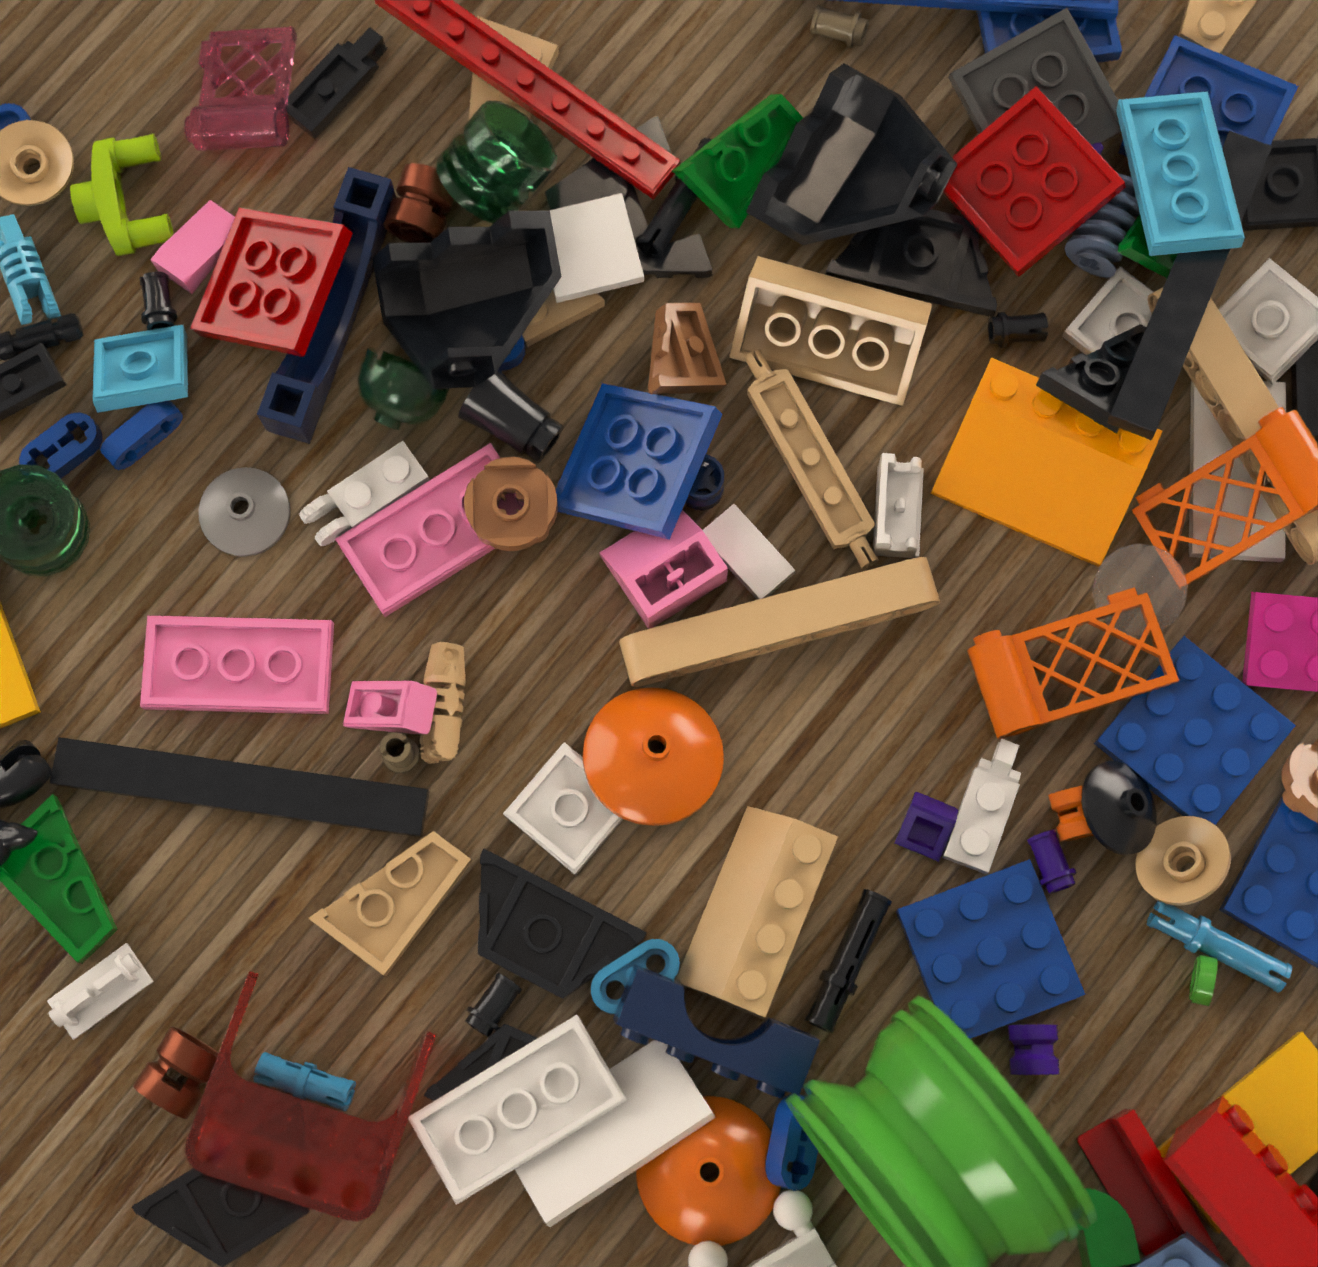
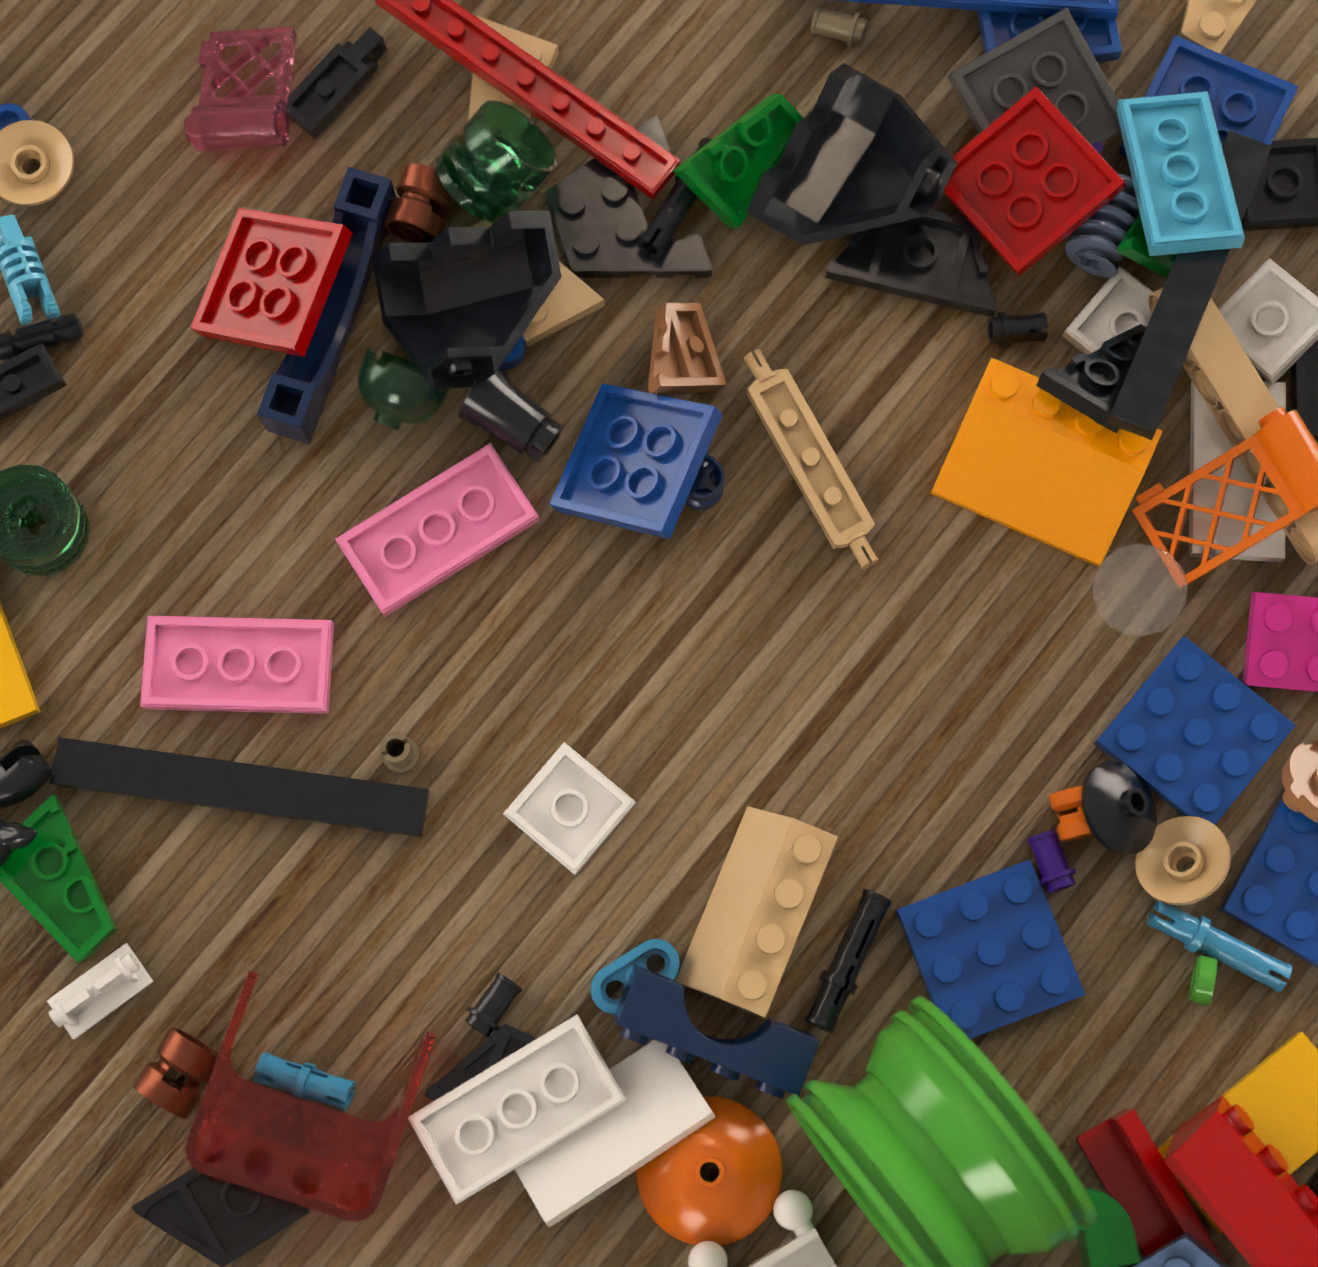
(60, 448): blue beam -> none
(104, 196): lime connector -> none
(140, 368): medium azure tile -> none
(141, 434): blue beam -> none
(157, 301): black pin -> none
(194, 247): bright pink slope -> none
(258, 526): light grey dish -> none
(366, 492): white hinge -> none
(390, 706): bright pink slope -> none
(395, 903): tan wing -> none
(447, 675): tan hinge -> none
(530, 485): medium nougat plate -> none
(545, 930): black wing -> none
(594, 248): white tile -> none
(646, 784): orange dish -> none
(664, 573): bright pink slope -> none
(748, 553): white tile -> none
(779, 621): tan beam -> none
(786, 1145): blue beam -> none
(831, 330): tan slope -> none
(898, 507): white hinge -> none
(927, 826): dark purple slope -> none
(984, 810): white hinge -> none
(1009, 675): orange piece -> none
(1033, 1049): dark purple wheel -> none

